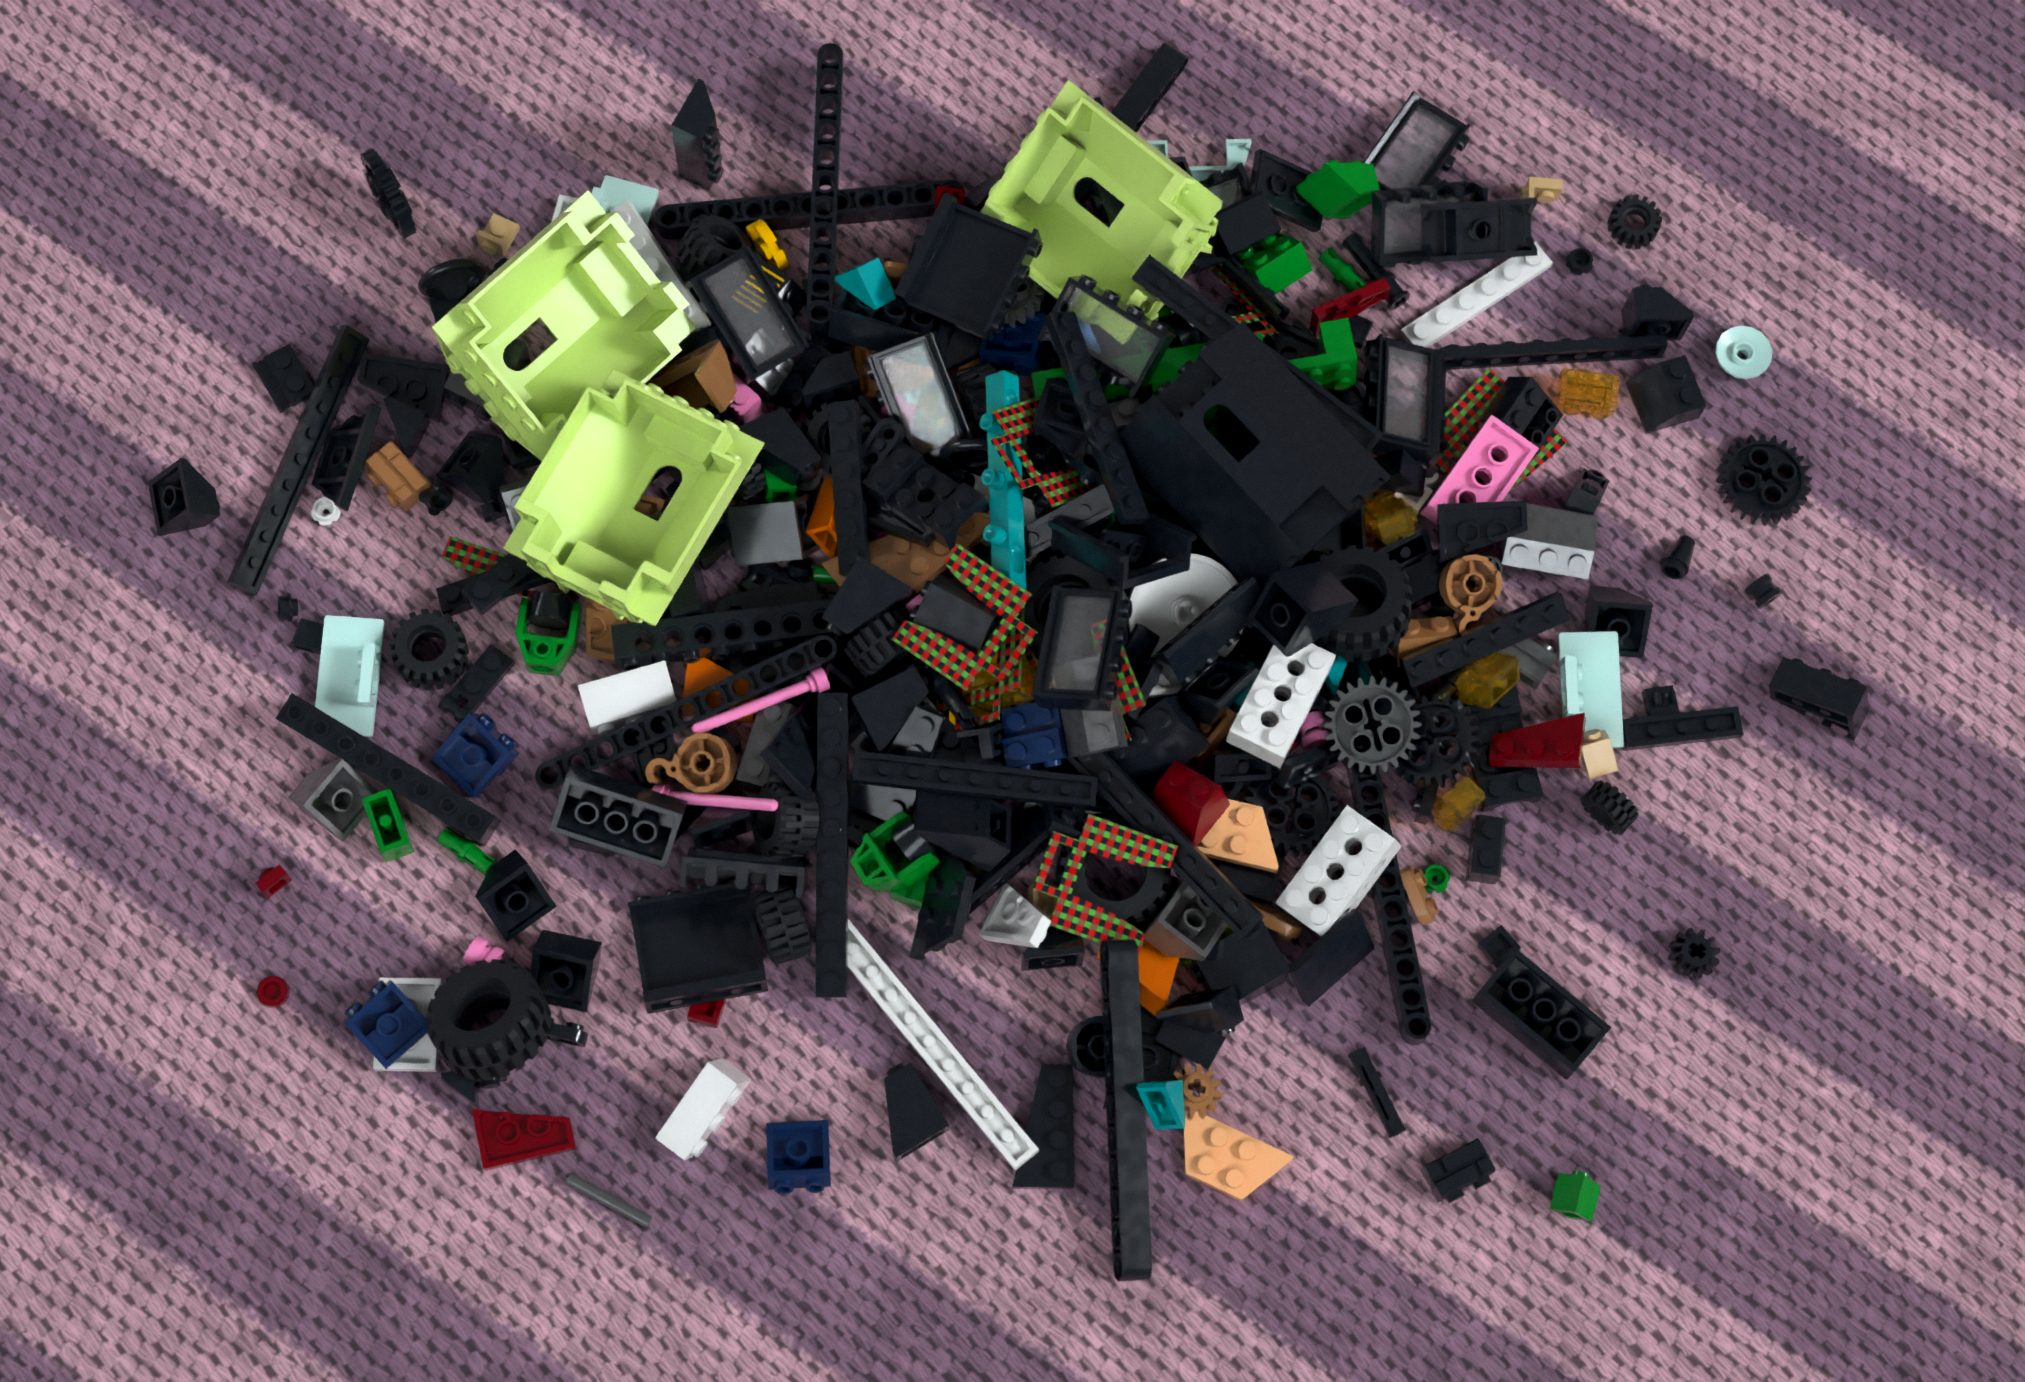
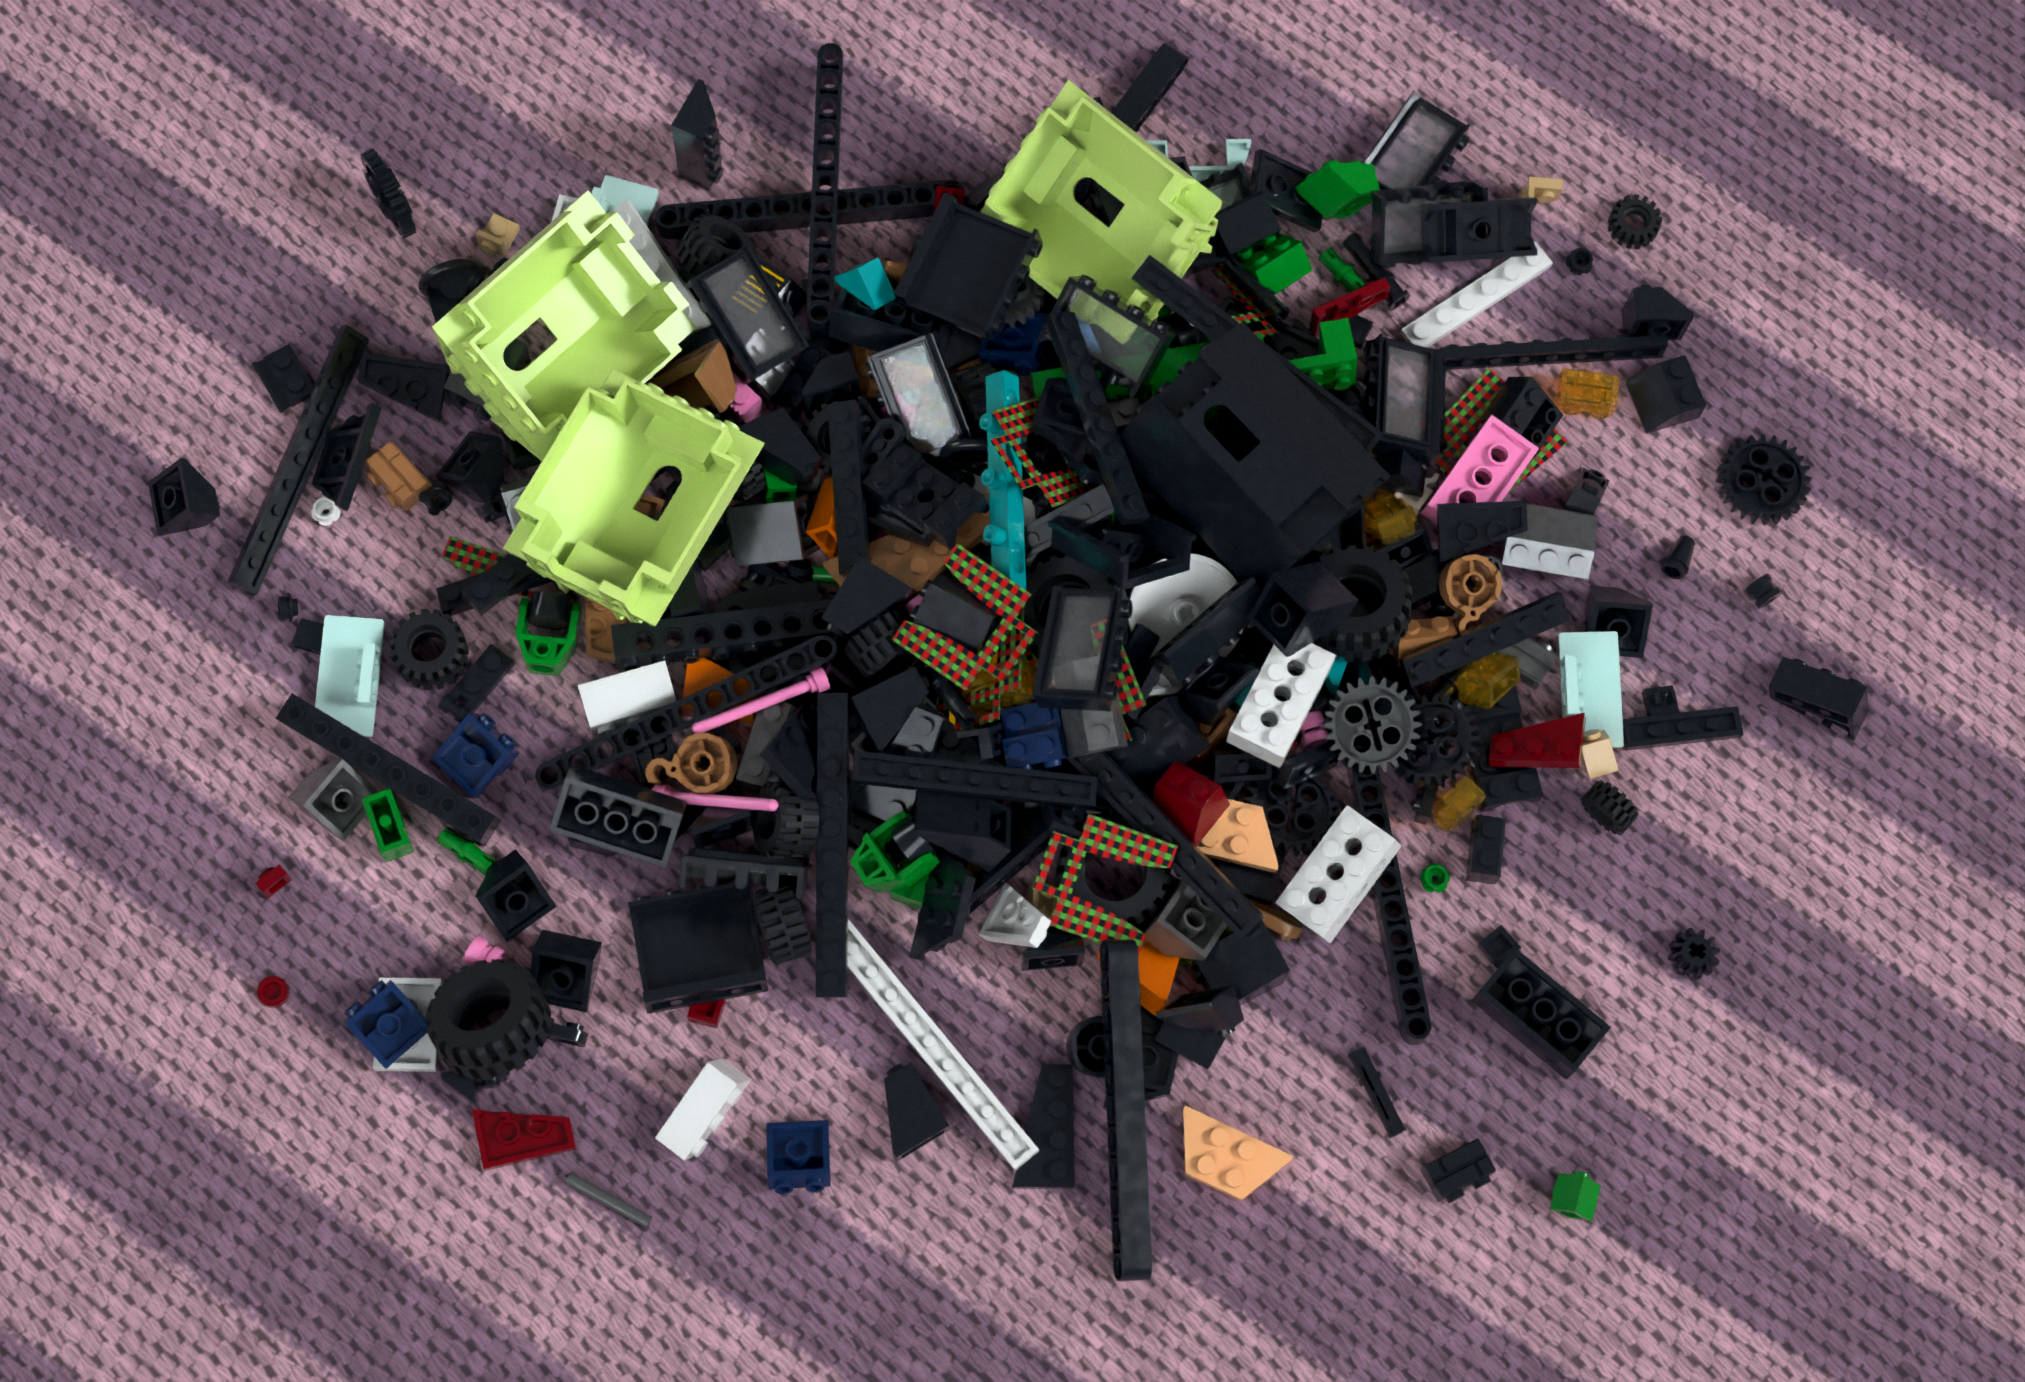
(408, 422): black slope -> none
(766, 244): yellow plate -> none
(1164, 1103): teal slope -> none
(1205, 1089): medium nougat gear -> none
(1331, 957): black tile -> none
(1414, 883): medium nougat plate -> none
(1750, 343): light aqua dish -> none

